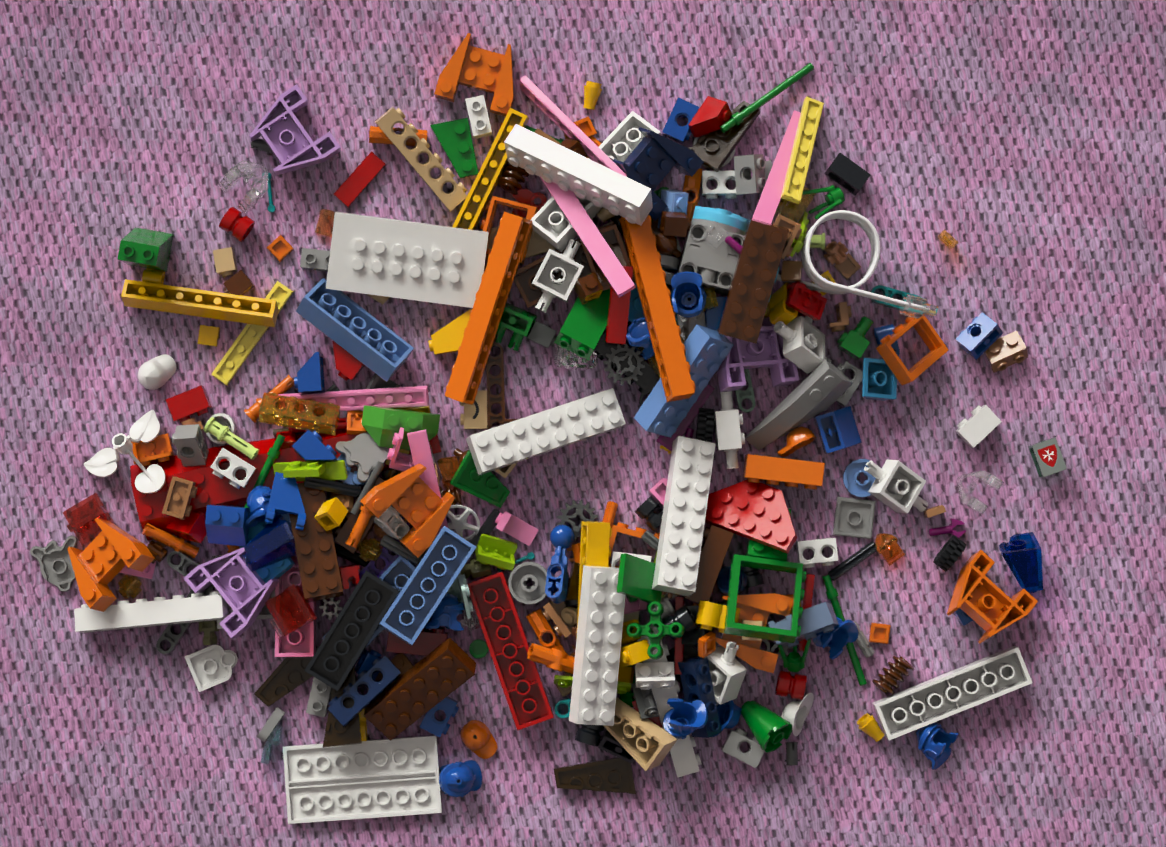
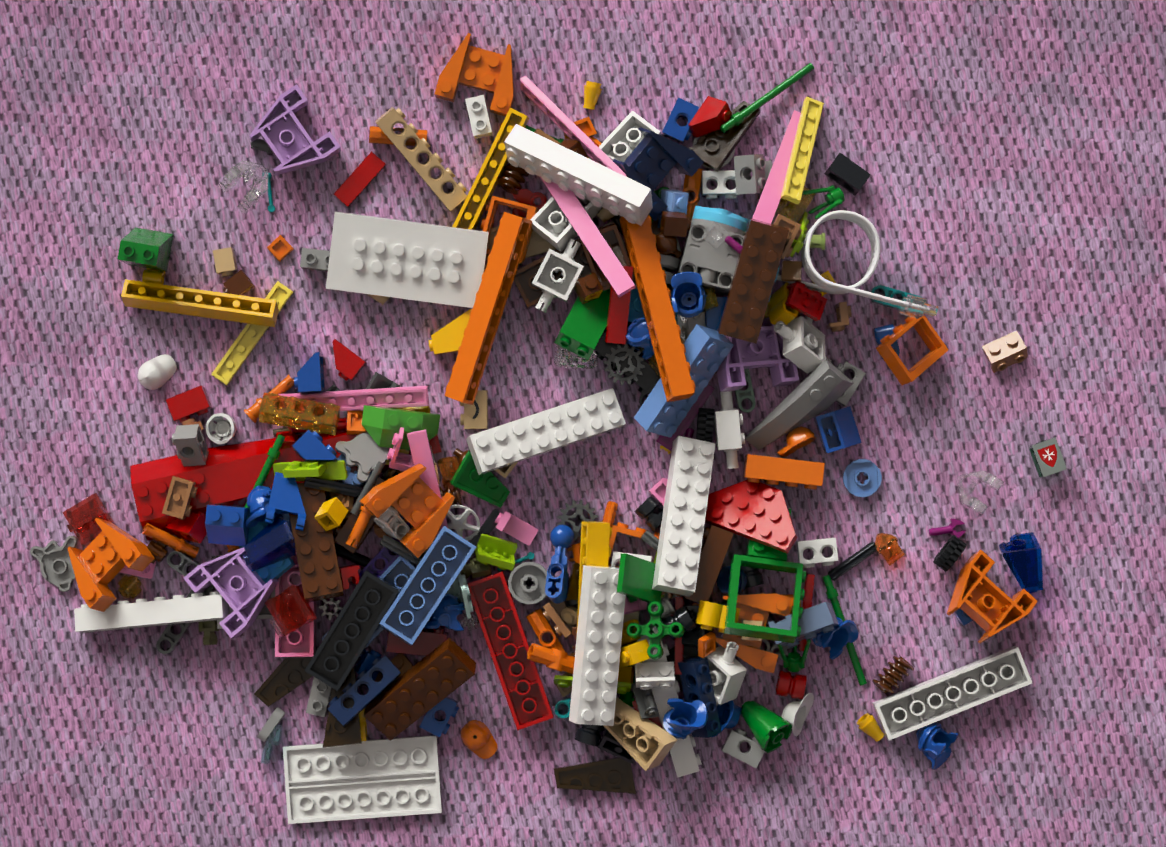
(105, 461): white plant -> none
(158, 449): orange bracket -> none
(208, 335): yellow tile -> none
(211, 666): white plate -> none
(223, 434): yellowish green pin -> none
(235, 464): white brick -> none
(236, 224): red wheel -> none
(325, 222): clear orange tile -> none
(355, 330): medium blue brick -> none
(369, 550): clear yellow gear -> none
(458, 145): green wing -> none
(467, 772): blue helmet -> none
(478, 648): green tile -> none
(496, 380): reddish brown beam -> none
(518, 321): green brick -> none
(543, 335): dark grey brick -> none
(791, 753): dark grey pin -> none
(836, 253): nougat gear -> none
(848, 267): medium nougat tile -> none
(854, 341): green brick -> none
(854, 517): light grey tile -> none
(864, 644): light grey axle -> none
(878, 380): dark azure slope -> none
(879, 633): orange tile -> none
(896, 486): white brick -> none
(934, 511): medium nougat tile -> none
(947, 239): clear yellow tile -> none
(977, 345): brick -> none
(978, 425): white brick -> none

